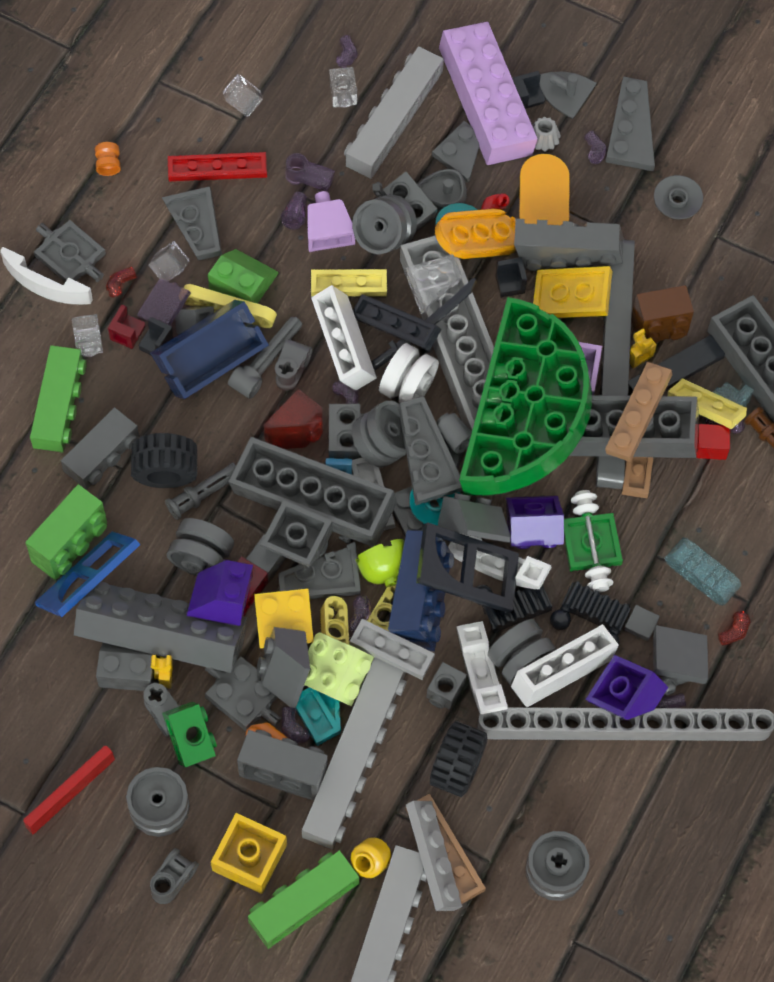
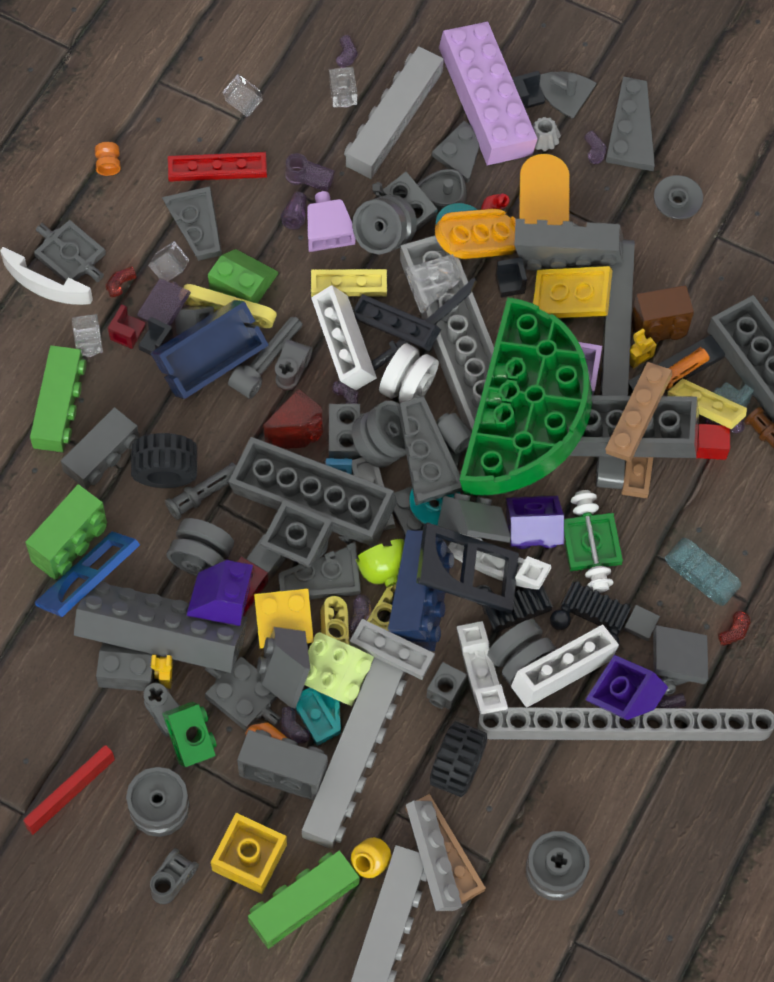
(687, 365): none -> orange pin

